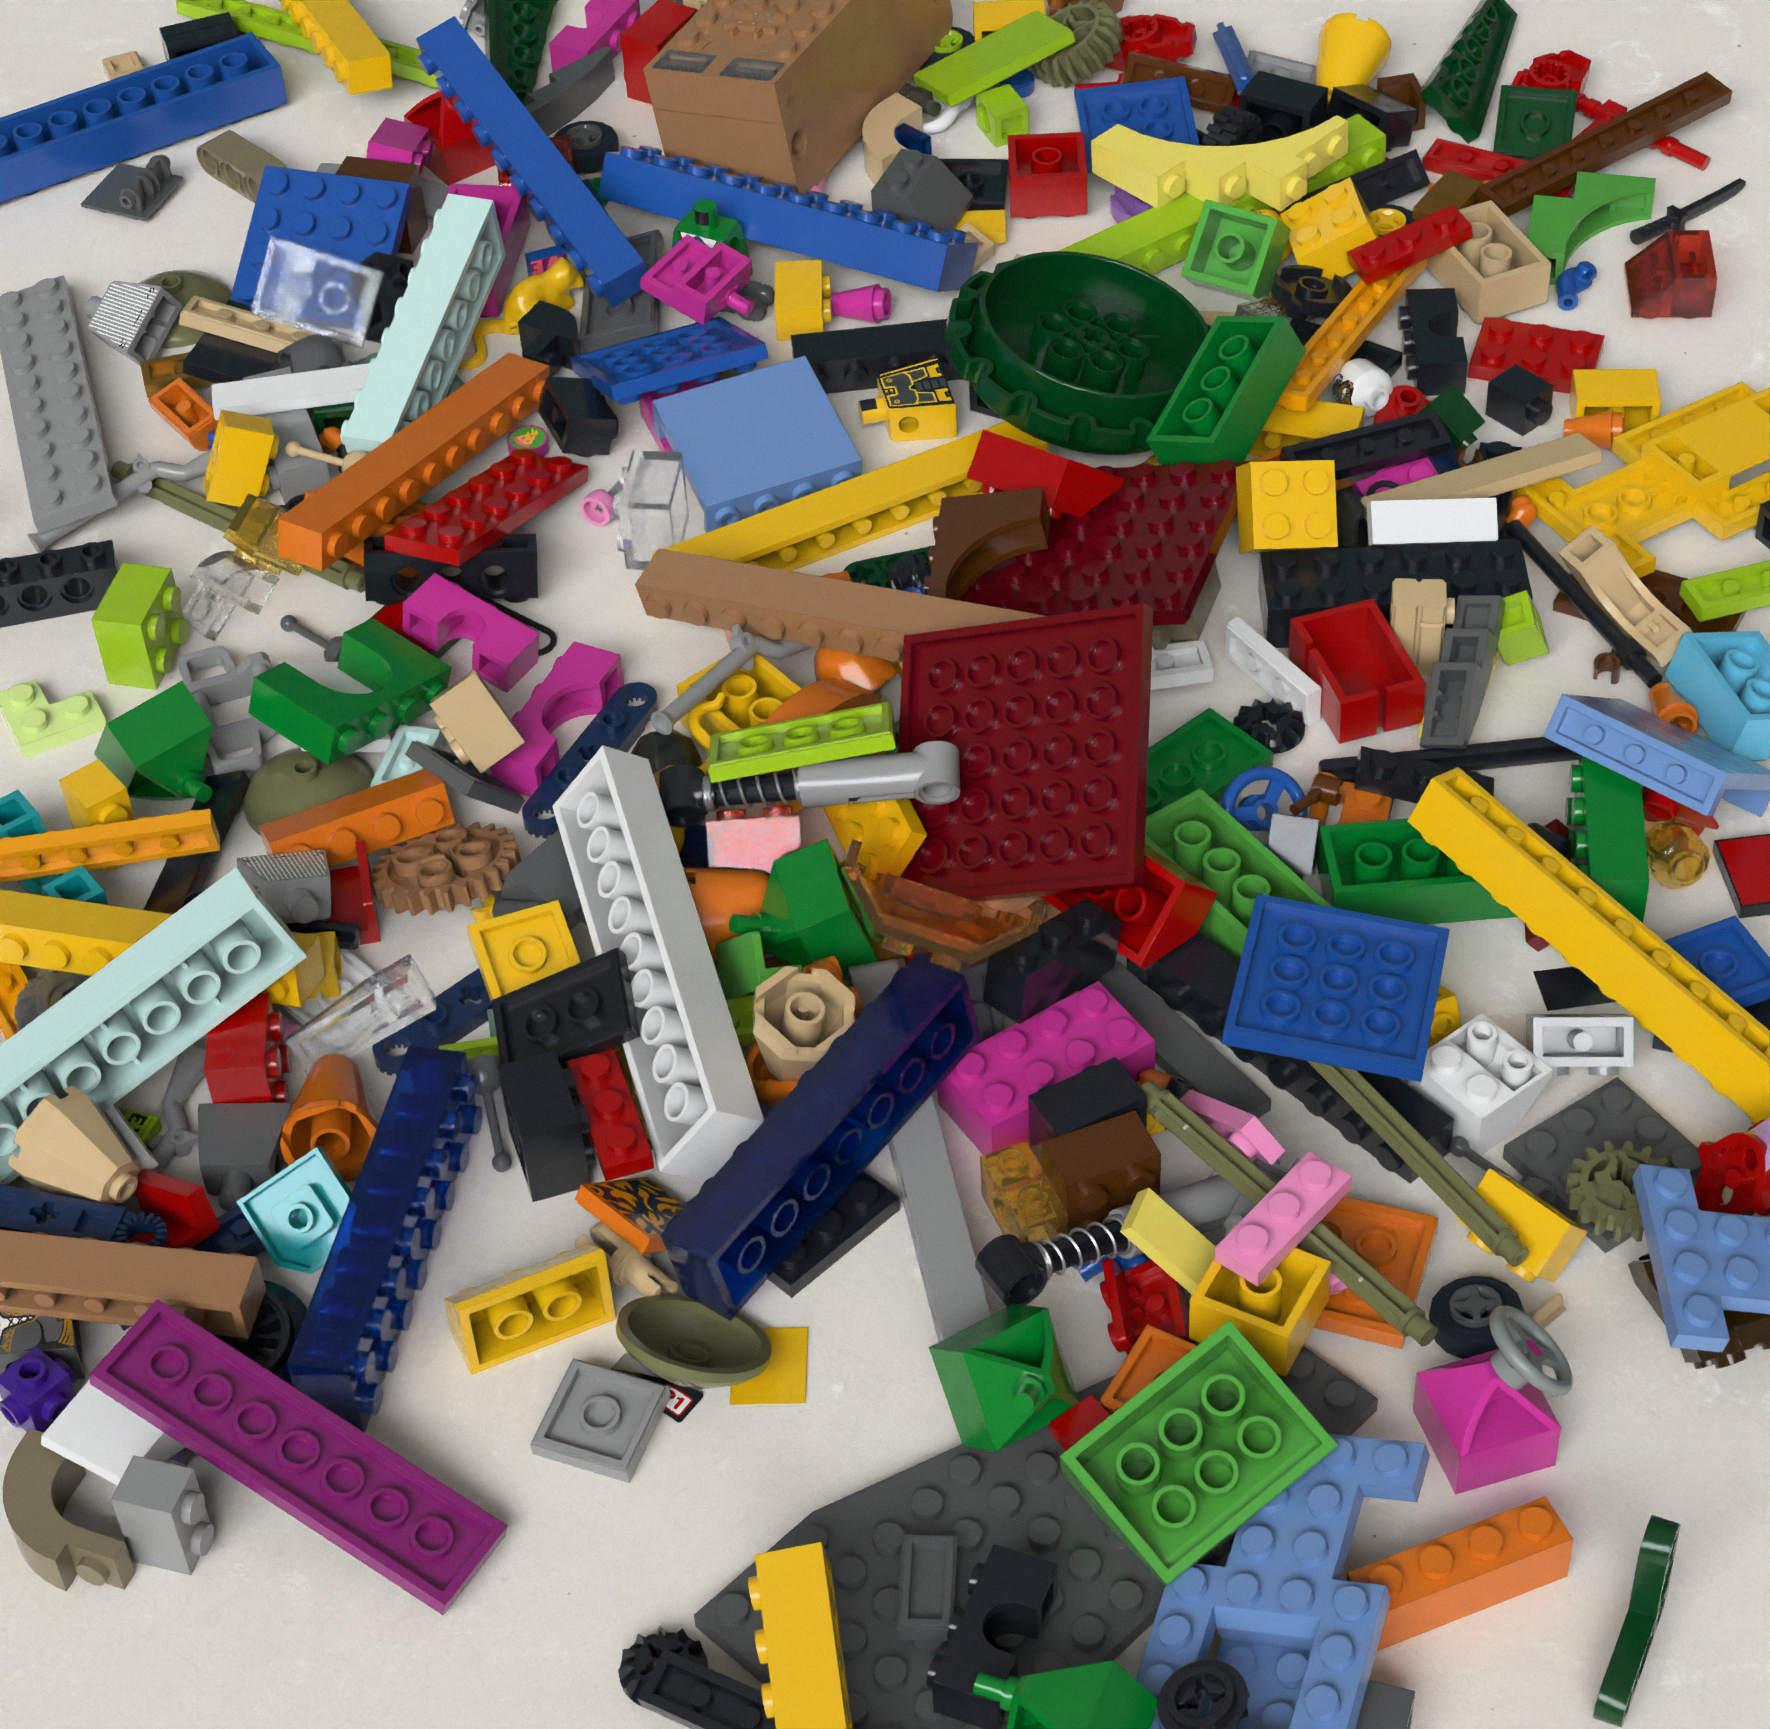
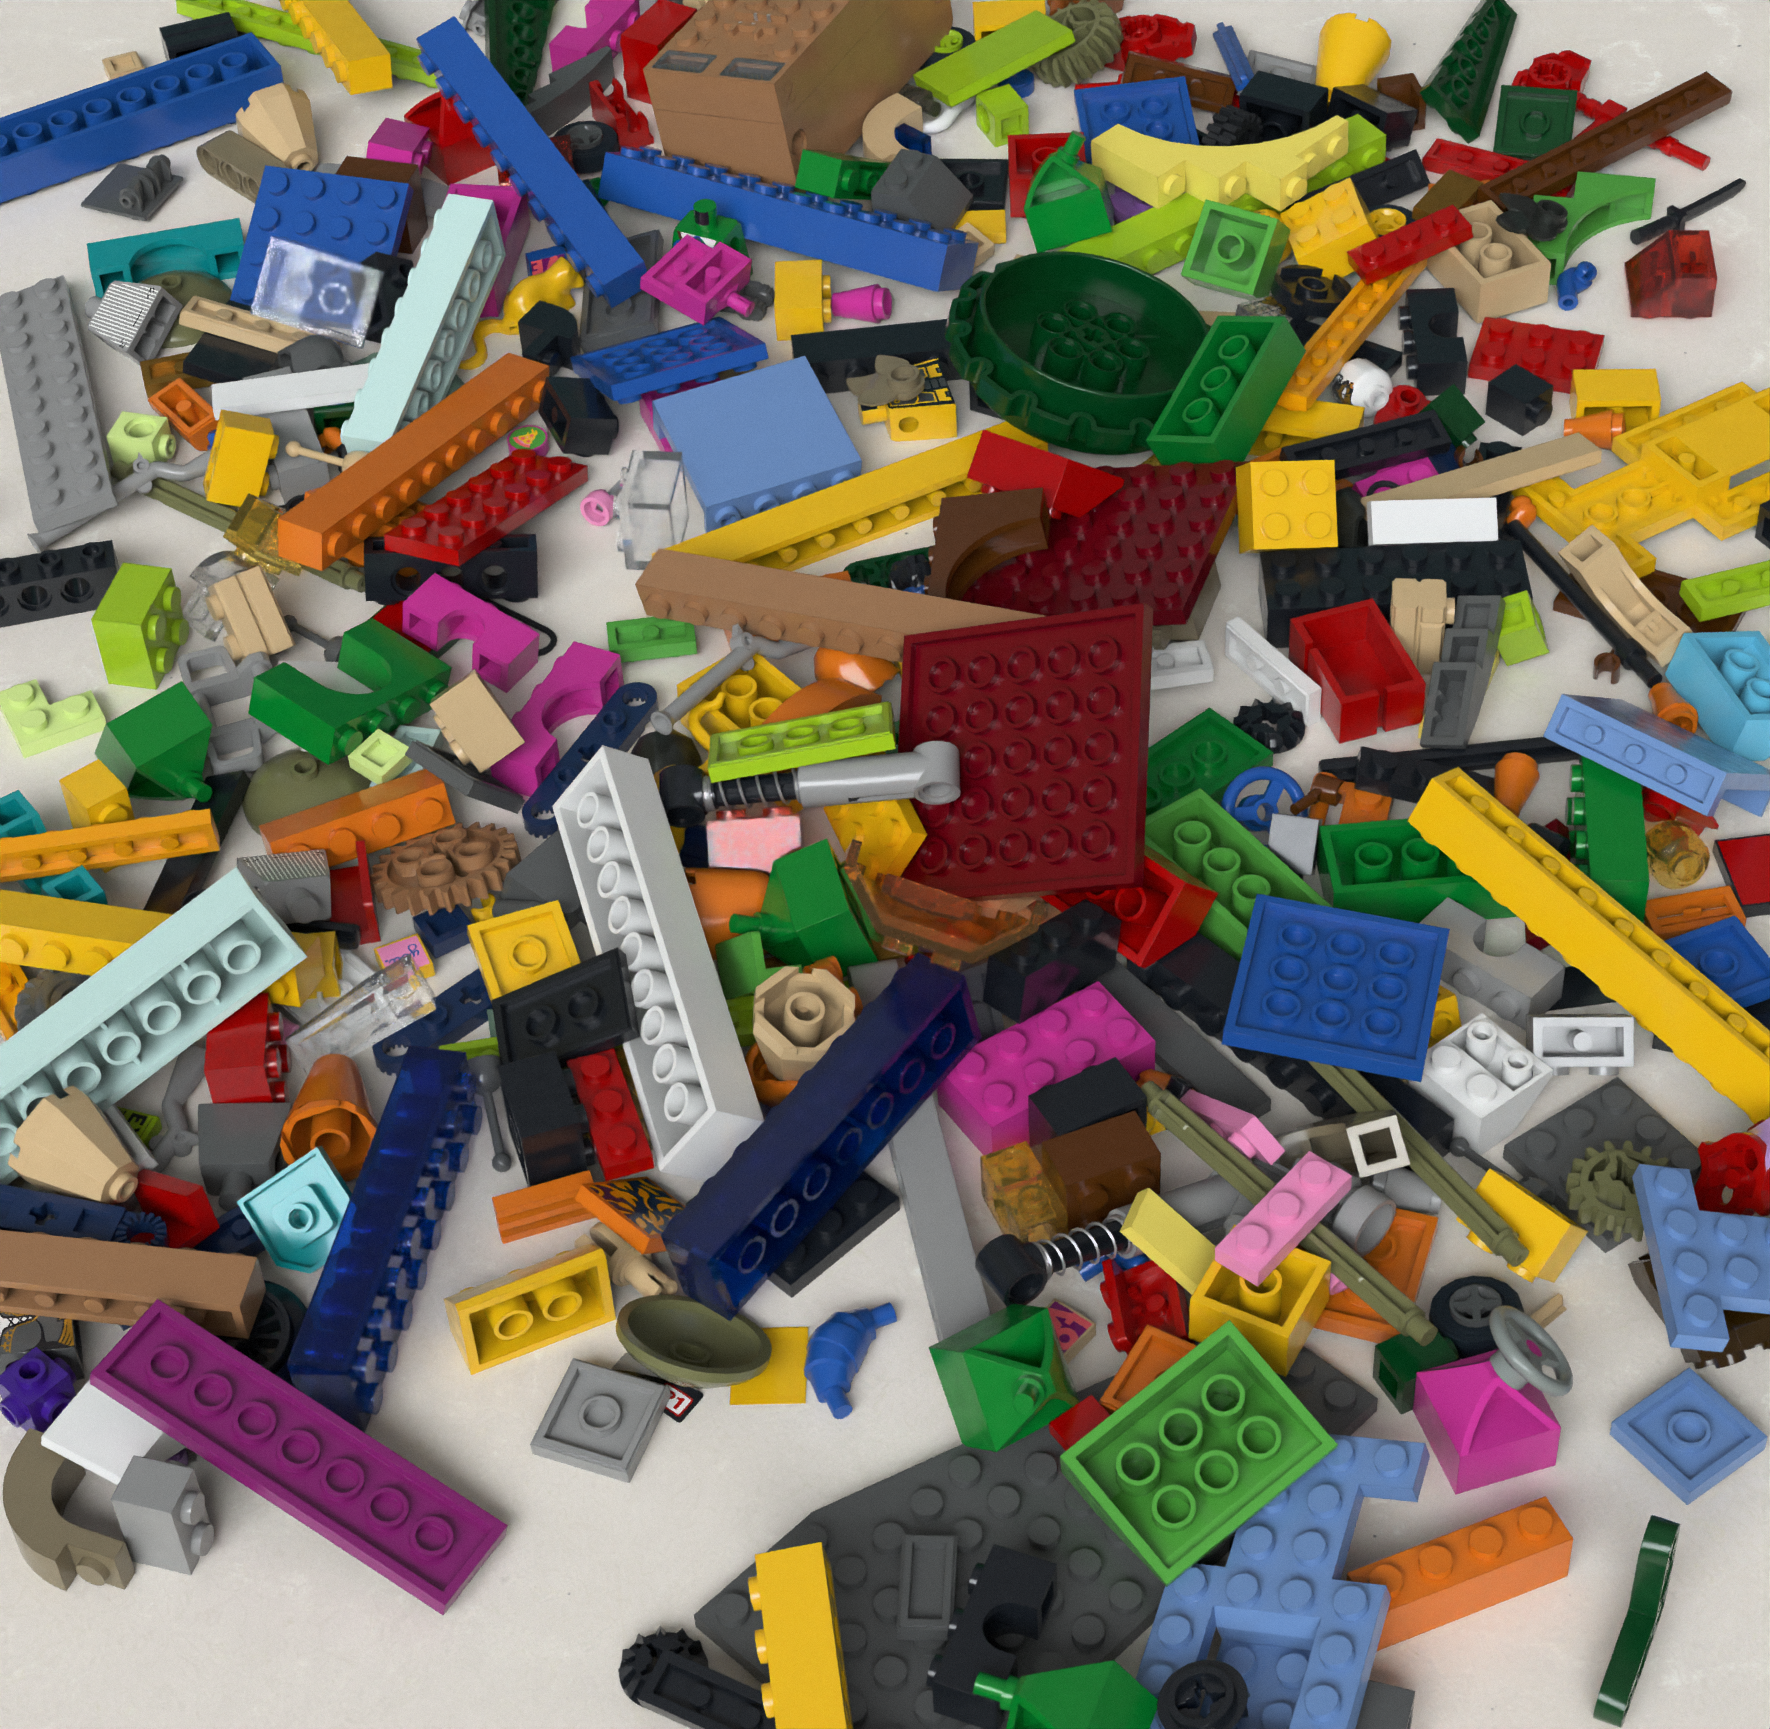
(141, 434): none -> yellowish green brick
(202, 247): none -> teal arch
(249, 615): none -> tan brick
(281, 125): none -> tan cone
(379, 757): none -> yellowish green plate
(394, 951): none -> bright pink tile
(443, 930): none -> dark blue plate
(540, 1207): none -> orange tile
(616, 112): none -> red hinge
(650, 638): none -> bright green plate
(838, 174): none -> green slope
(838, 1352): none -> blue piece
(892, 381): none -> dark tan plate
(1067, 199): none -> green piece
(1071, 1327): none -> tile
(1358, 1141): none -> dark tan arch
(1361, 1216): none -> light grey wheel
(1401, 1358): none -> dark green brick
(1406, 1190): none -> light grey cone
(1507, 984): none -> light grey arch
(1515, 780): none -> orange cone
(1538, 220): none -> pearl dark grey plate
(1688, 1436): none -> medium blue plate
(1691, 907): none -> orange tile

